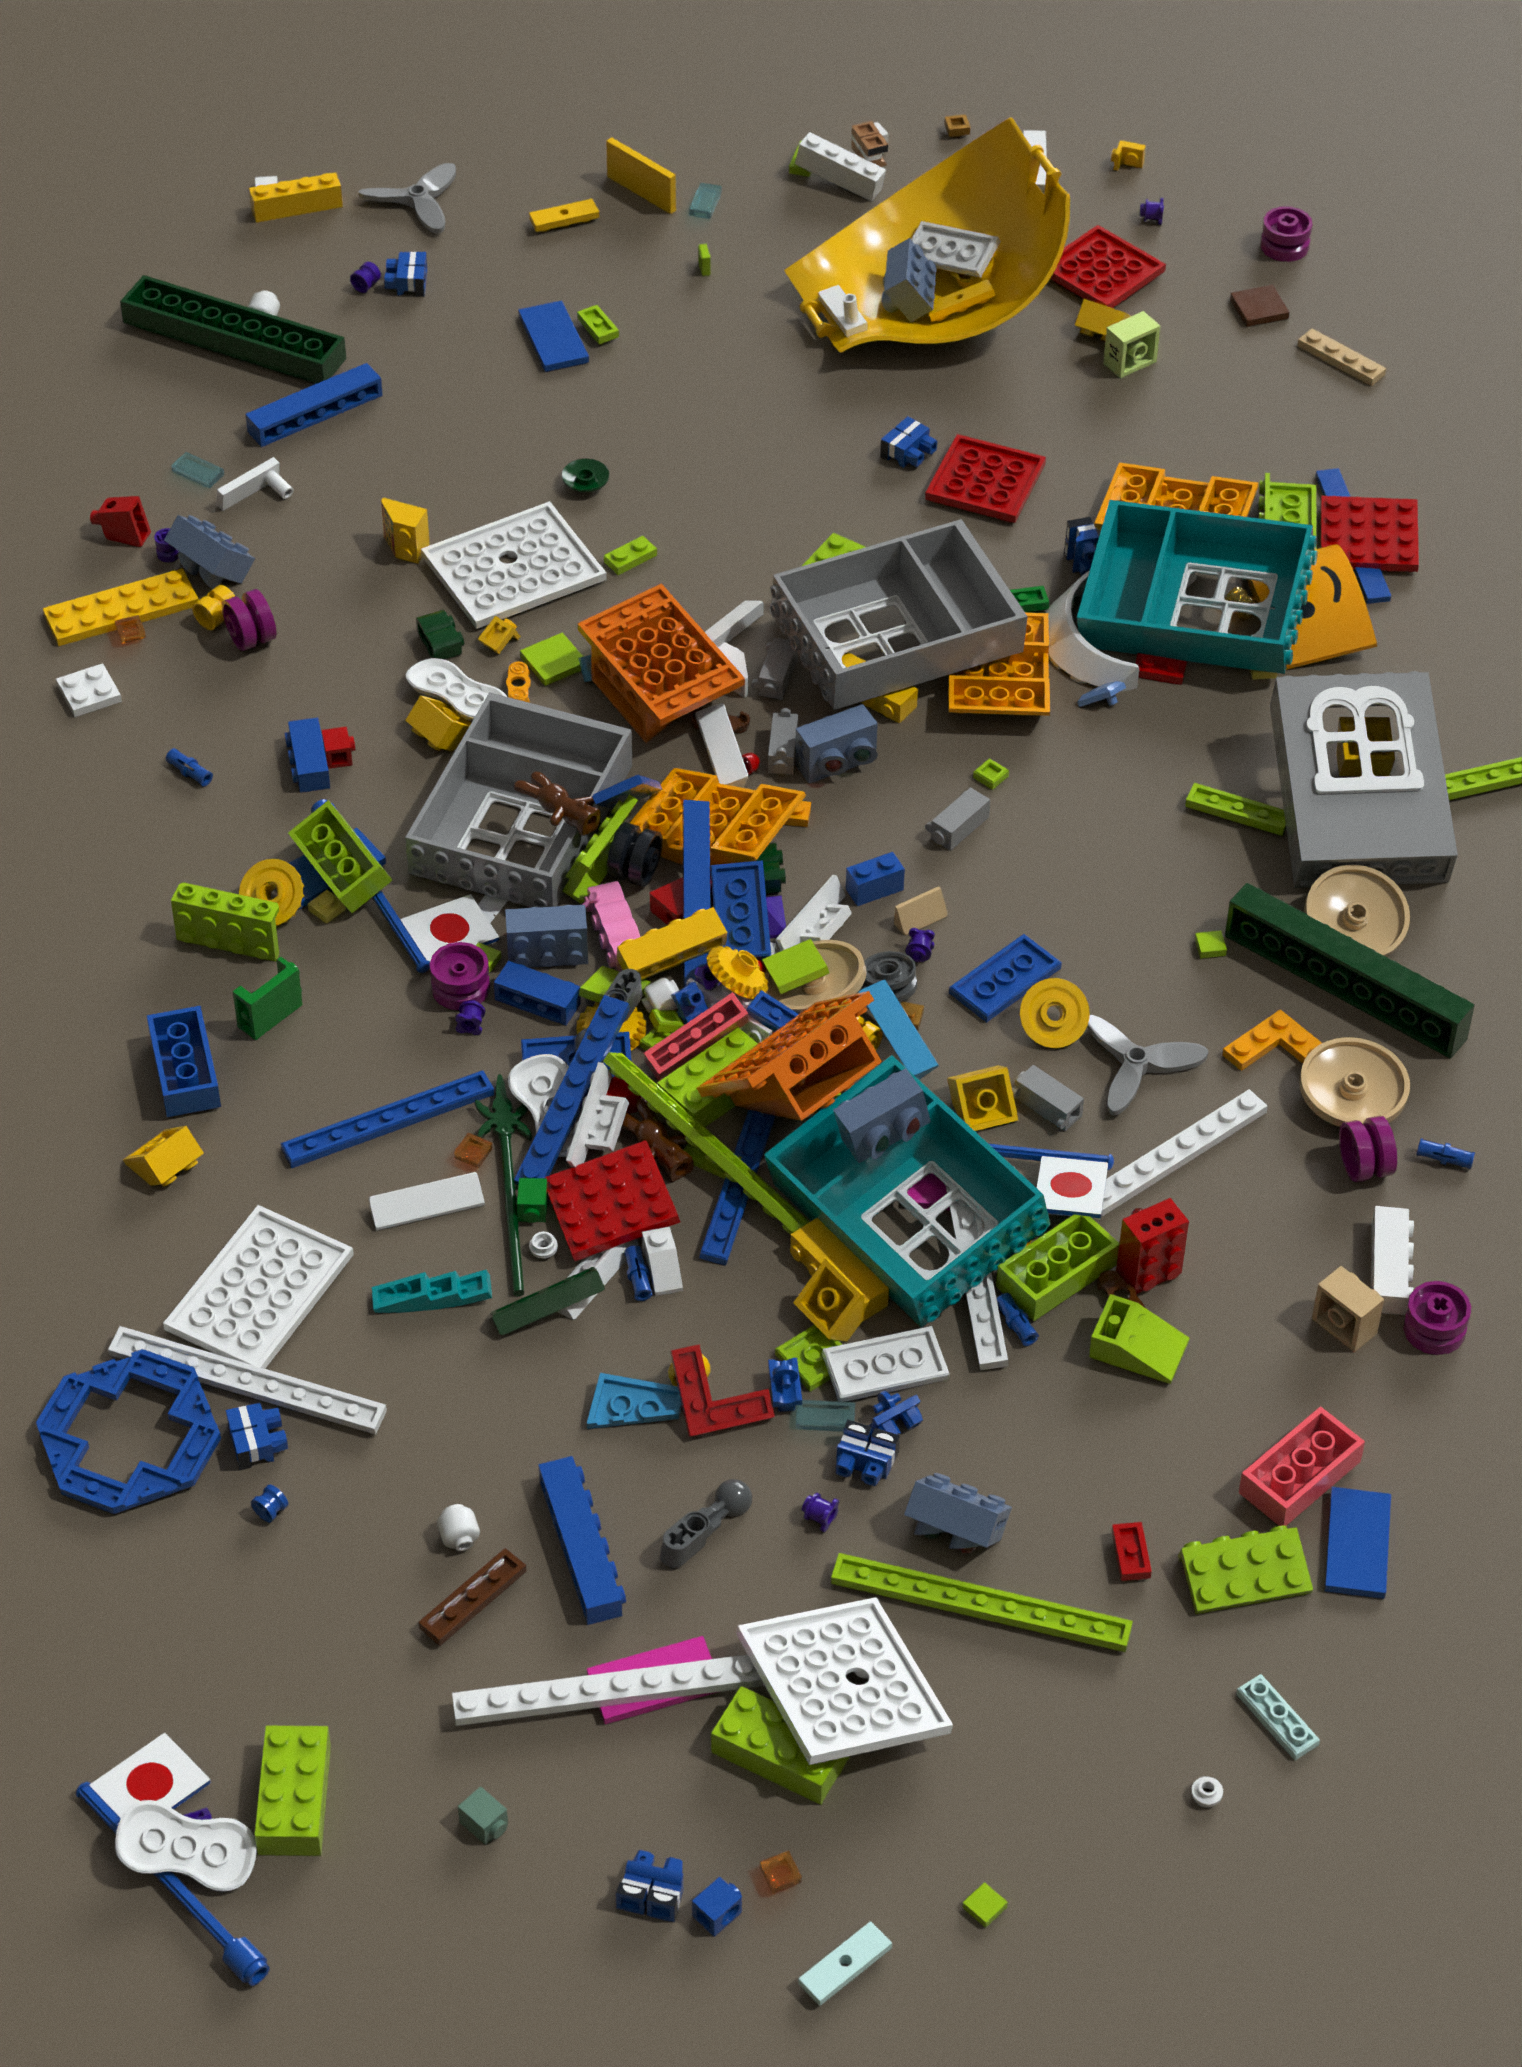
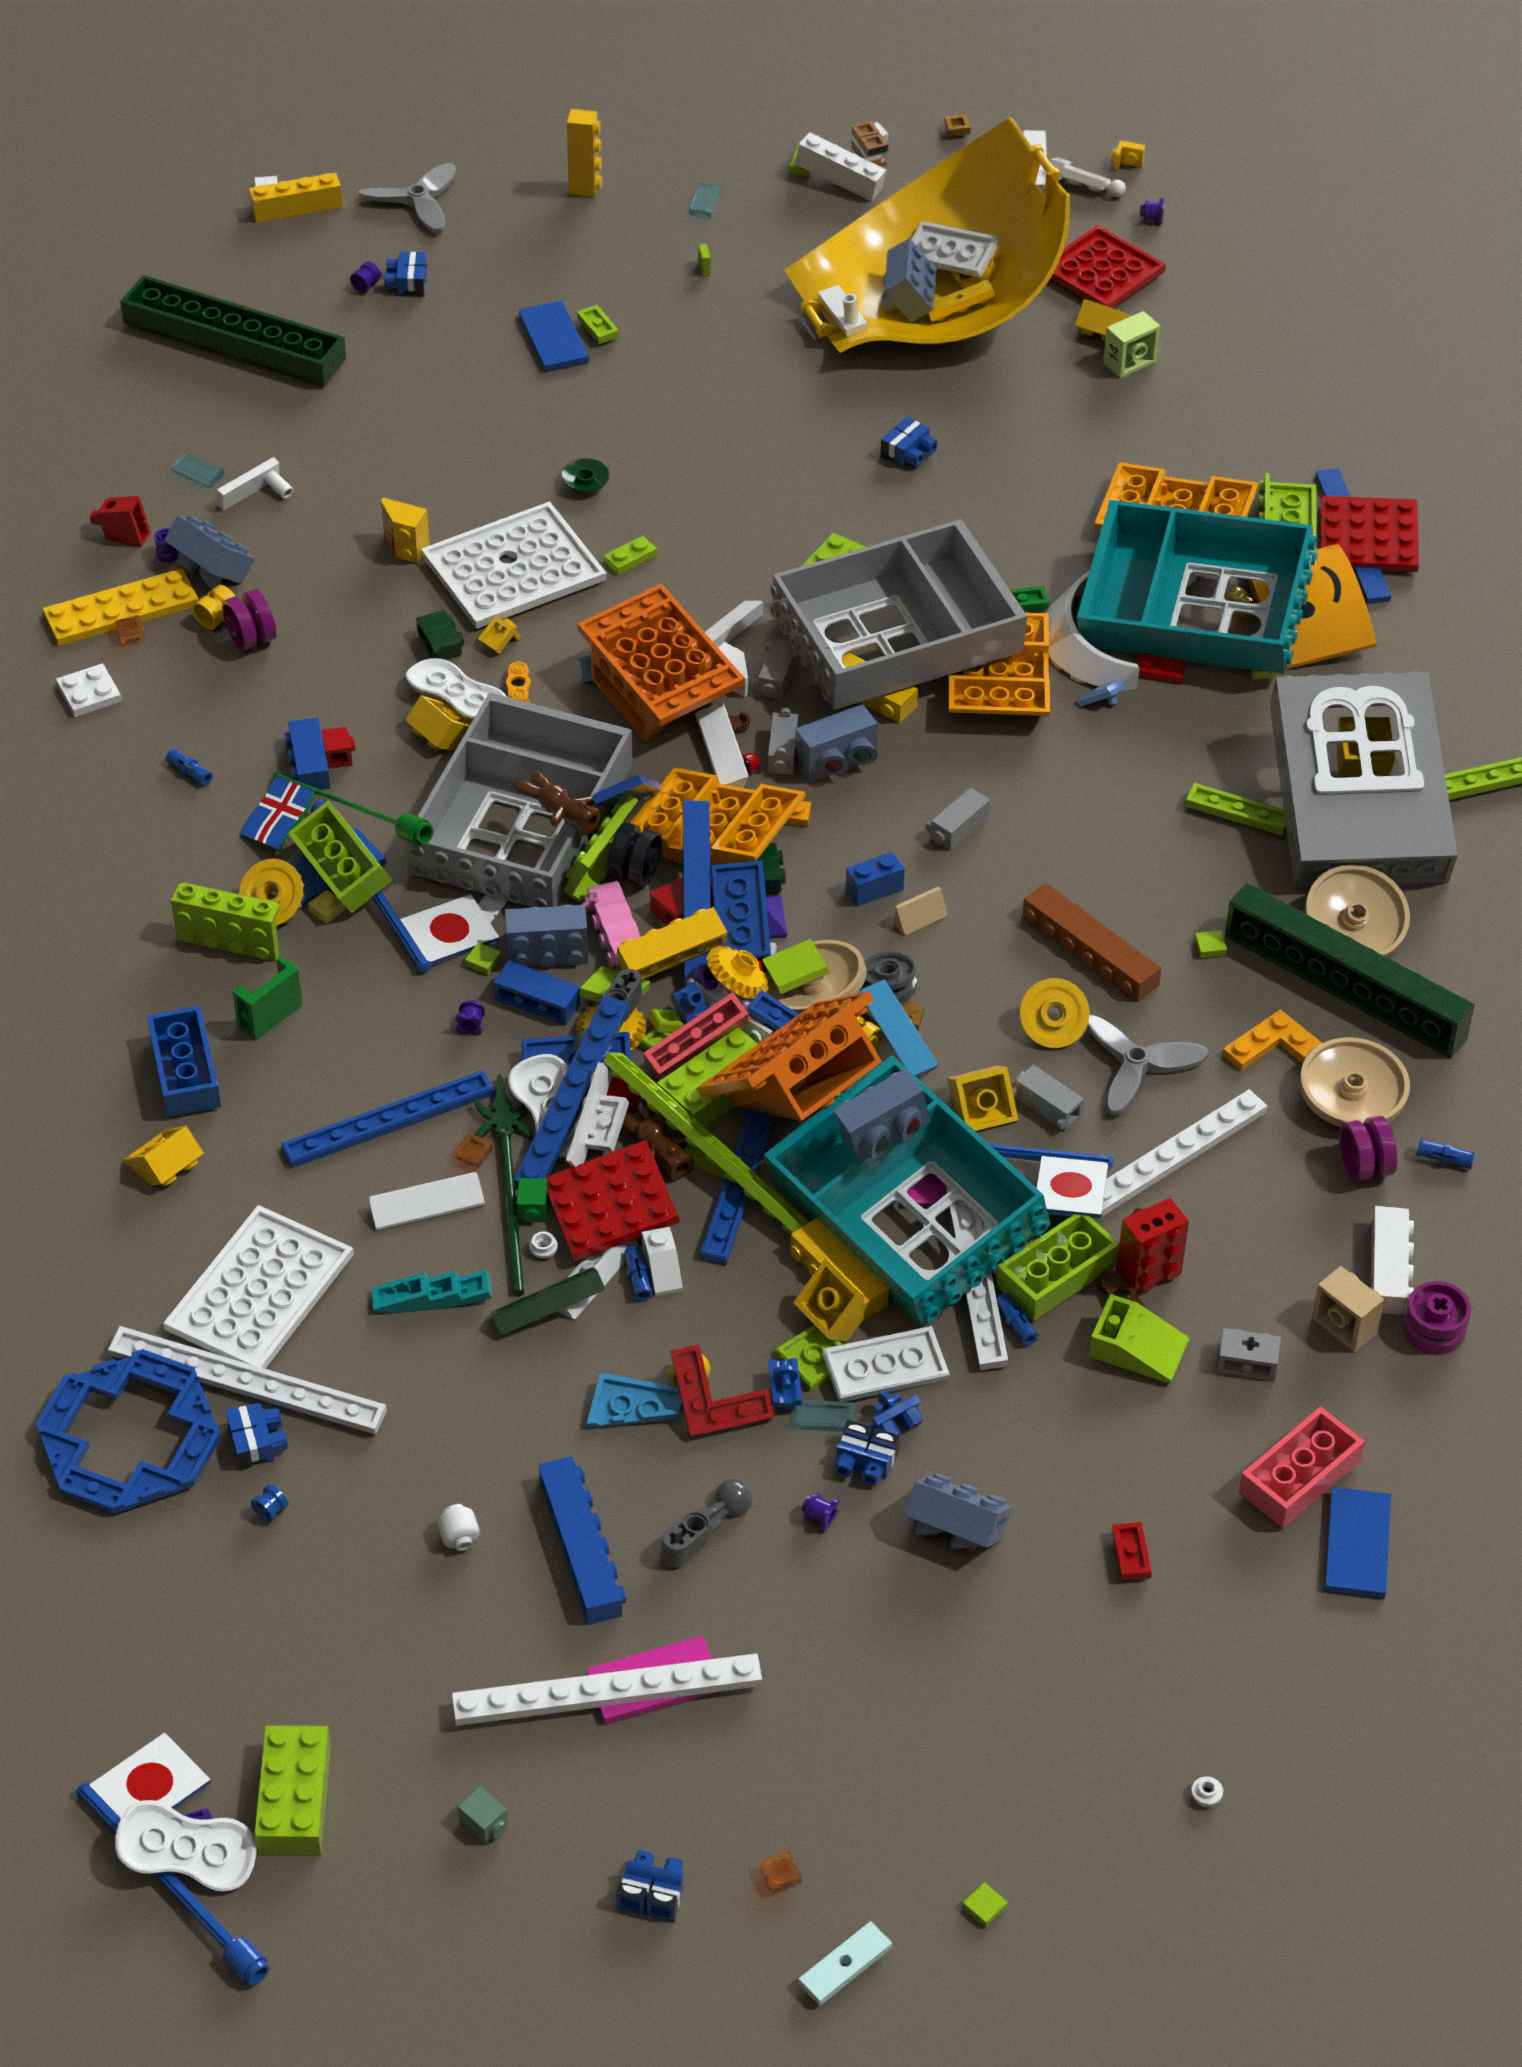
(265, 302): white head -> none
(288, 803): none -> flag
(314, 404): blue brick -> none
(459, 974): magenta wheel -> none
(472, 1596): reddish brown plate -> none
(552, 658): lime tile -> none
(564, 215): yellow tile -> none
(583, 153): none -> yellow brick
(641, 175): yellow tile -> none
(659, 995): white head -> none
(717, 1906): blue brick -> none
(760, 1741): lime brick -> none
(805, 1672): white plate -> none
(818, 918): white bracket -> none
(920, 944): dark purple brick -> none
(982, 1602): lime plate -> none
(985, 478): red plate -> none
(991, 774): lime tile -> none
(1004, 977): blue tile -> none
(1080, 544): blue hips -> none
(1091, 942): none -> dark orange brick
(1095, 182): none -> white plate
(1245, 1569): lime bracket -> none
(1249, 1354): none -> light grey brick
(1259, 305): reddish brown tile -> none
(1286, 234): magenta wheel -> none
(1286, 1725): light aqua tile -> none
(1341, 357): tan plate -> none

